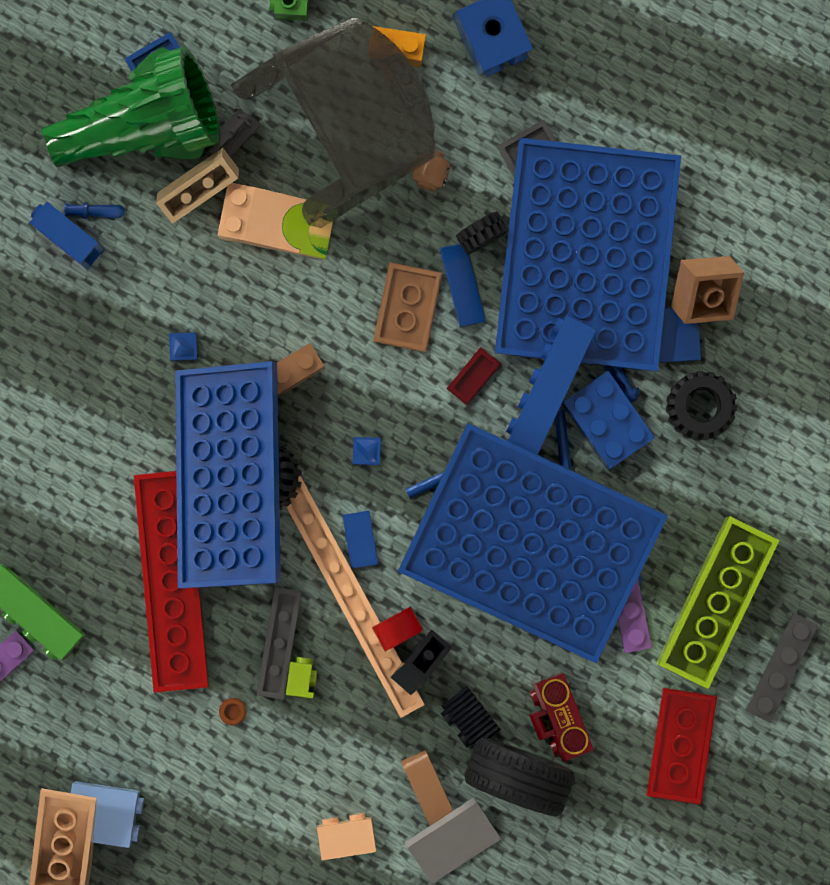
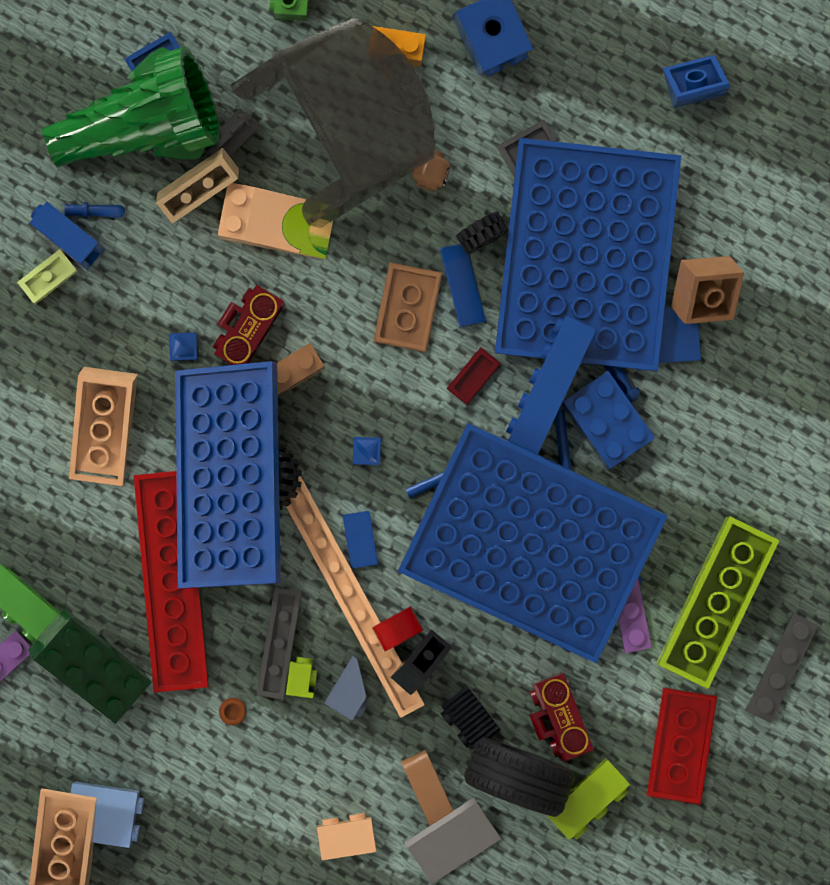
(47, 276): none -> yellowish green plate
(89, 666): none -> dark green brick
(102, 424): none -> light nougat slope
(256, 319): none -> dark red piece
(349, 692): none -> sand blue slope
(590, 799): none -> lime brick
(695, 81): none -> blue slope
(718, 389): black tyre -> none

